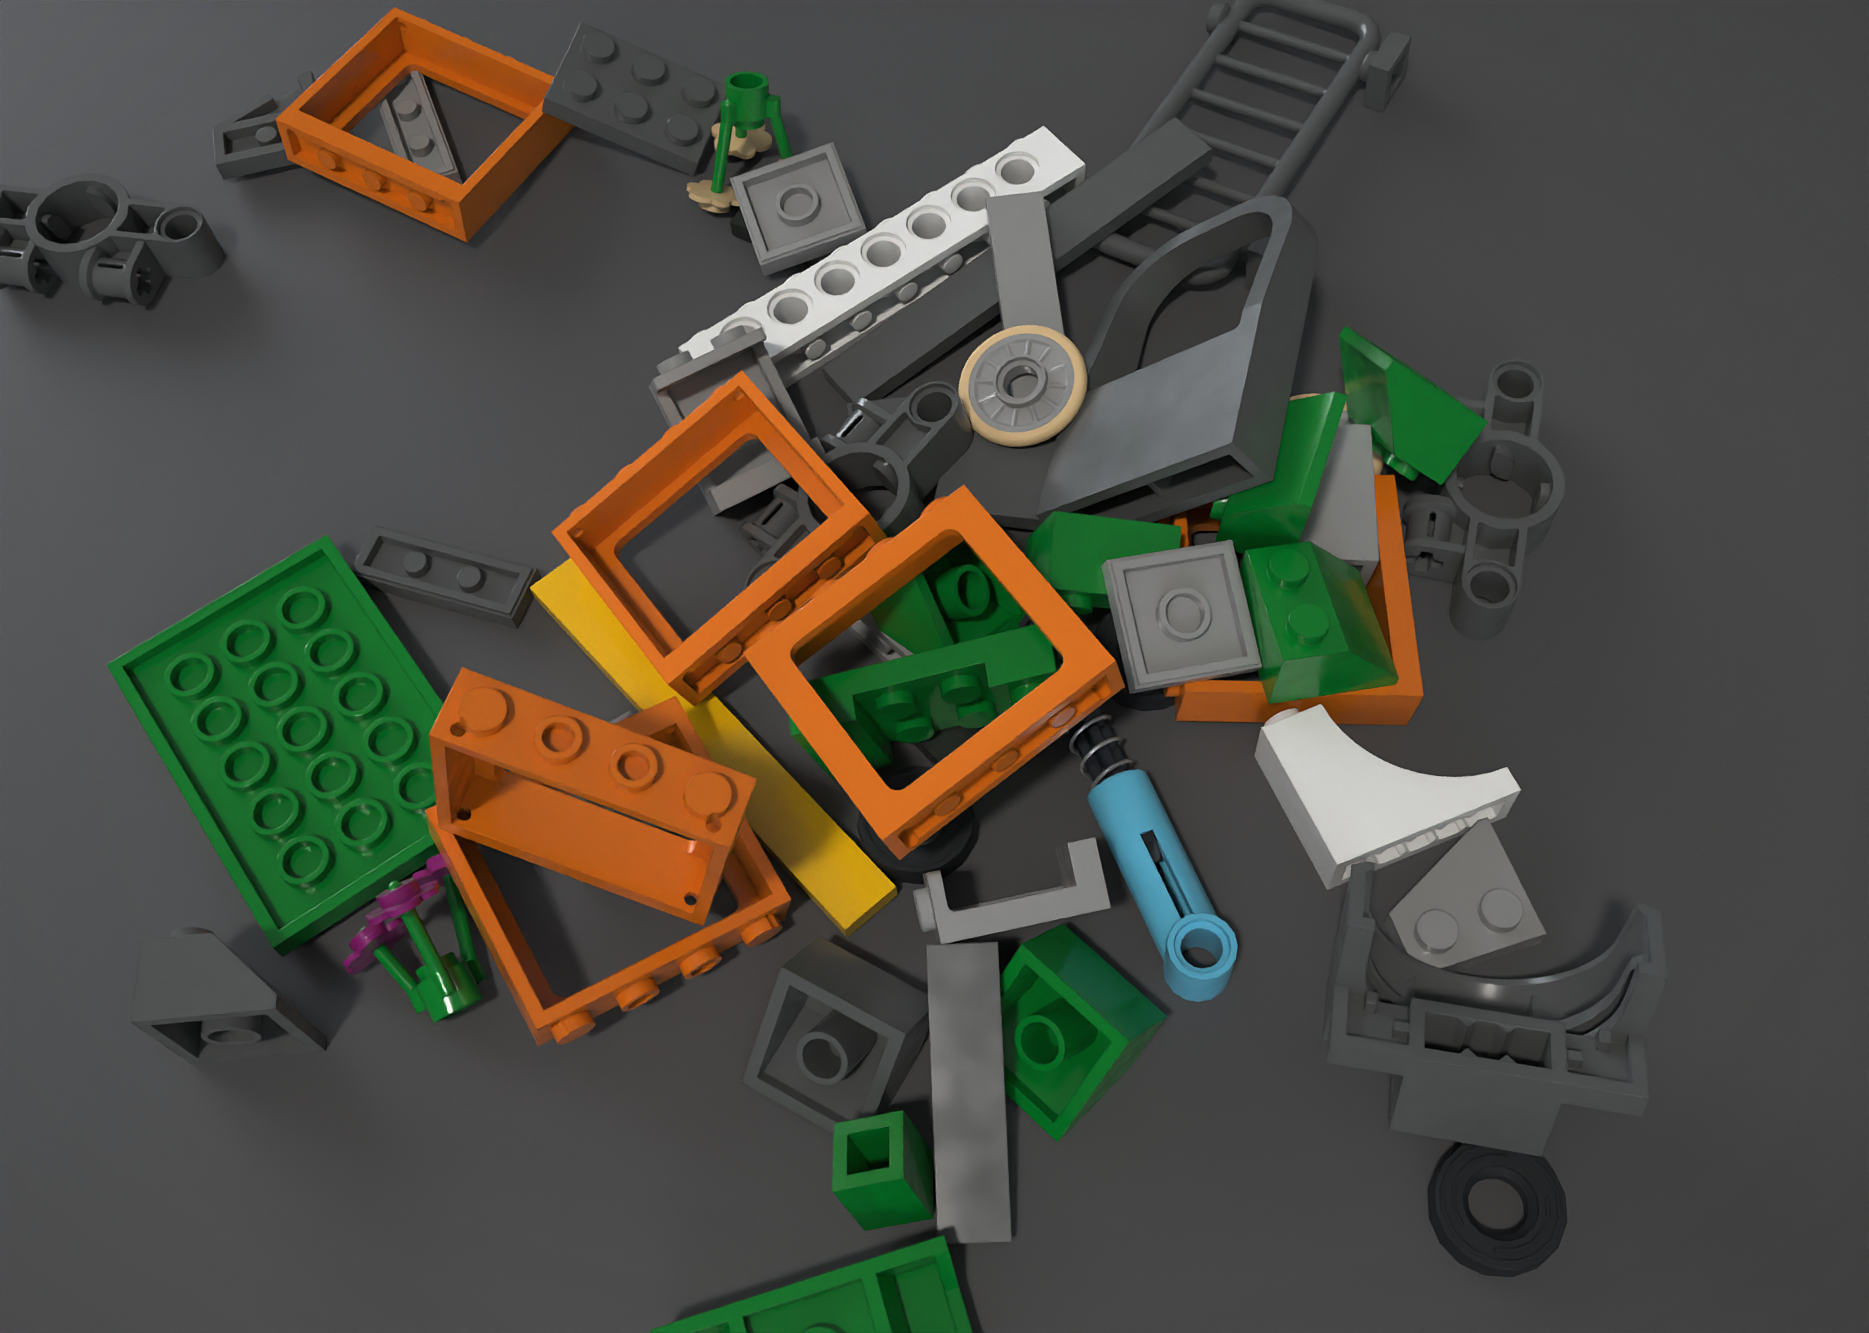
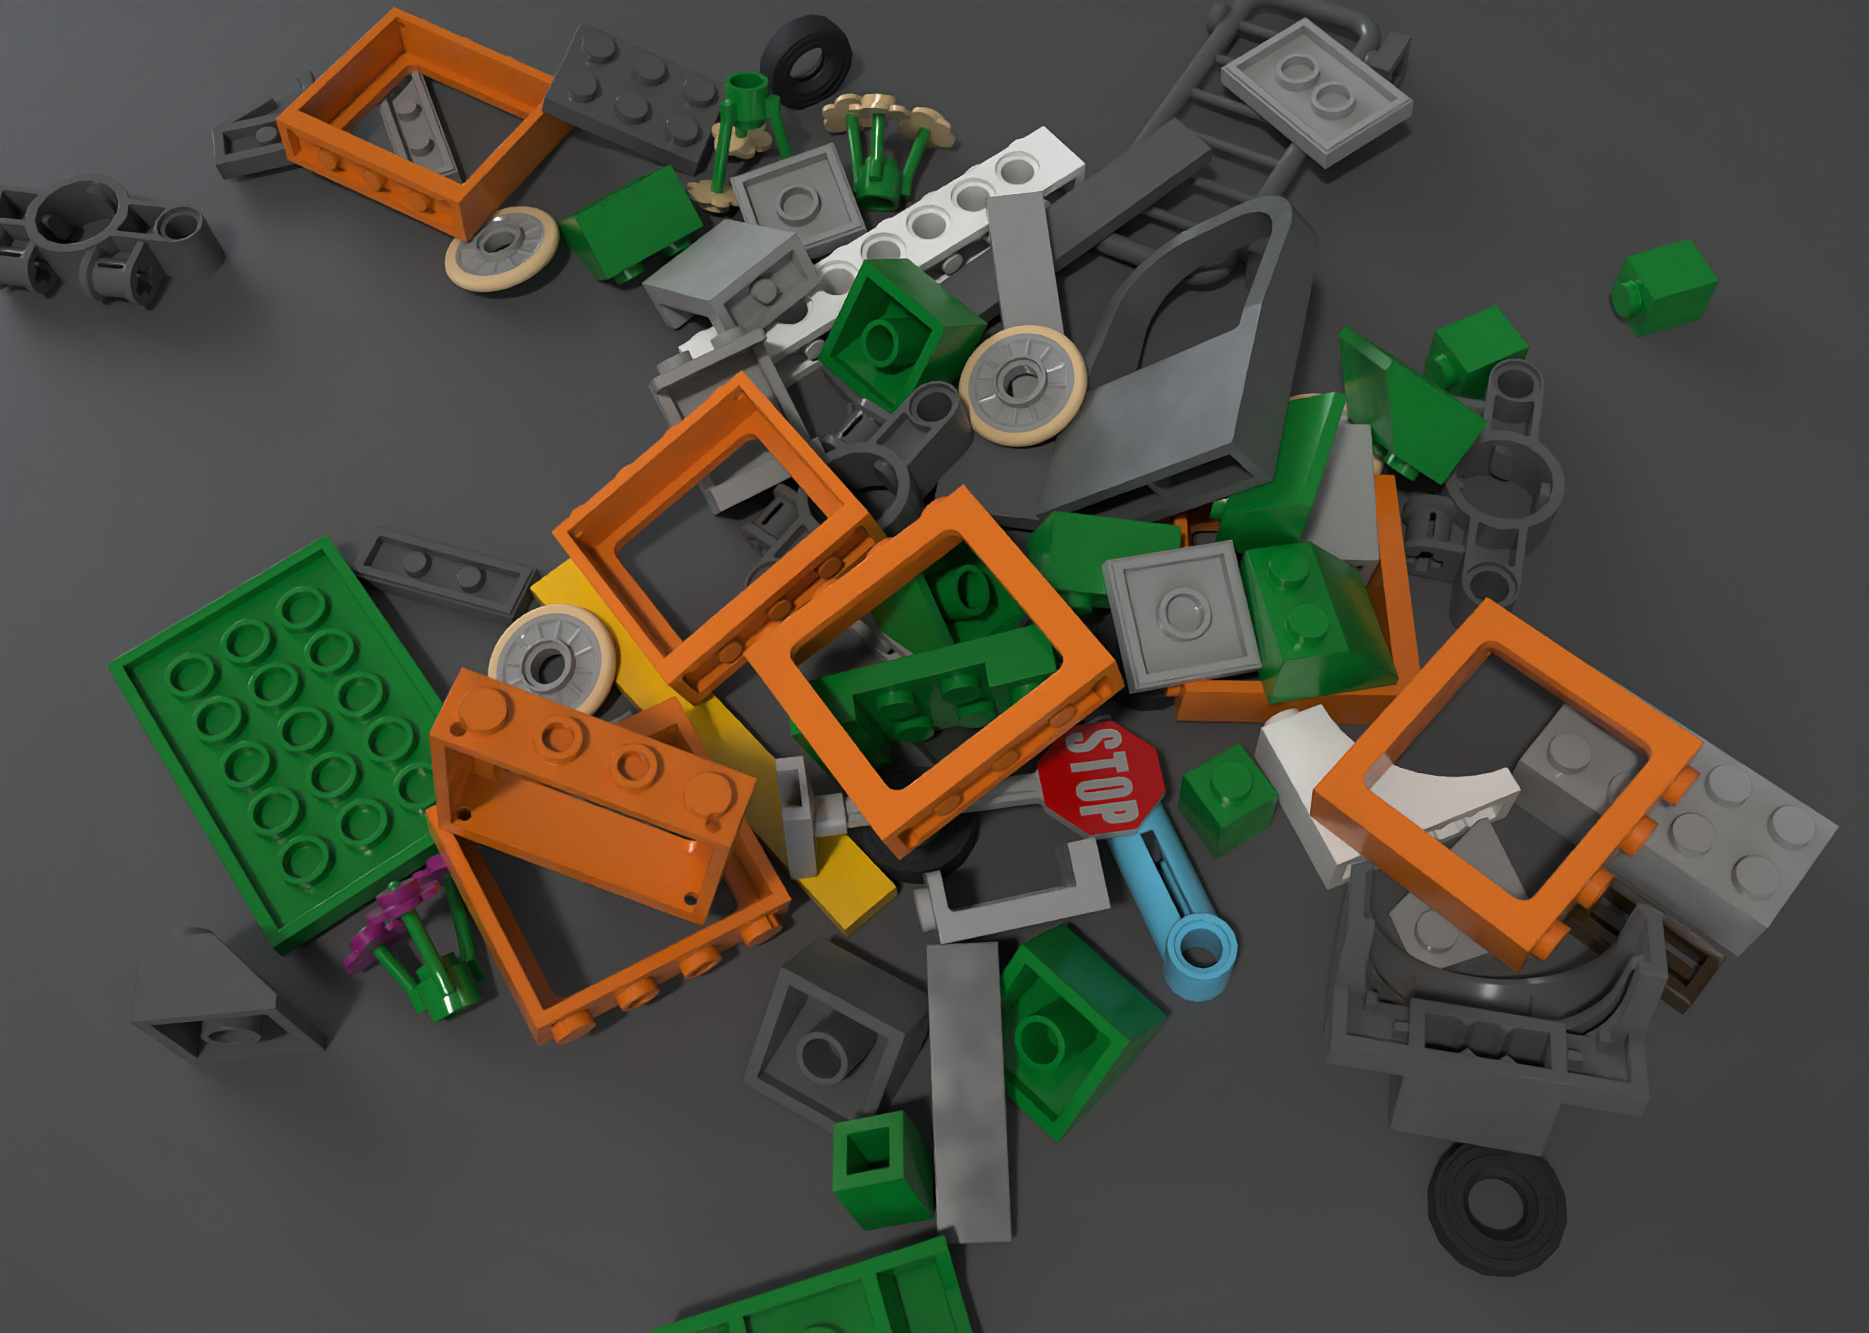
(532, 243): none -> wheel
(552, 631): none -> light grey wheel
(632, 225): none -> green slope
(734, 277): none -> light grey panel
(790, 44): none -> black tyre
(879, 182): none -> plant
(899, 333): none -> green slope
(1089, 779): none -> piece
(1227, 800): none -> green brick
(1316, 92): none -> light grey tile
(1437, 876): none -> orange piece
(1469, 349): none -> green brick
(1663, 287): none -> green brick
(1675, 933): none -> dark brown tile
(1715, 858): none -> light grey brick

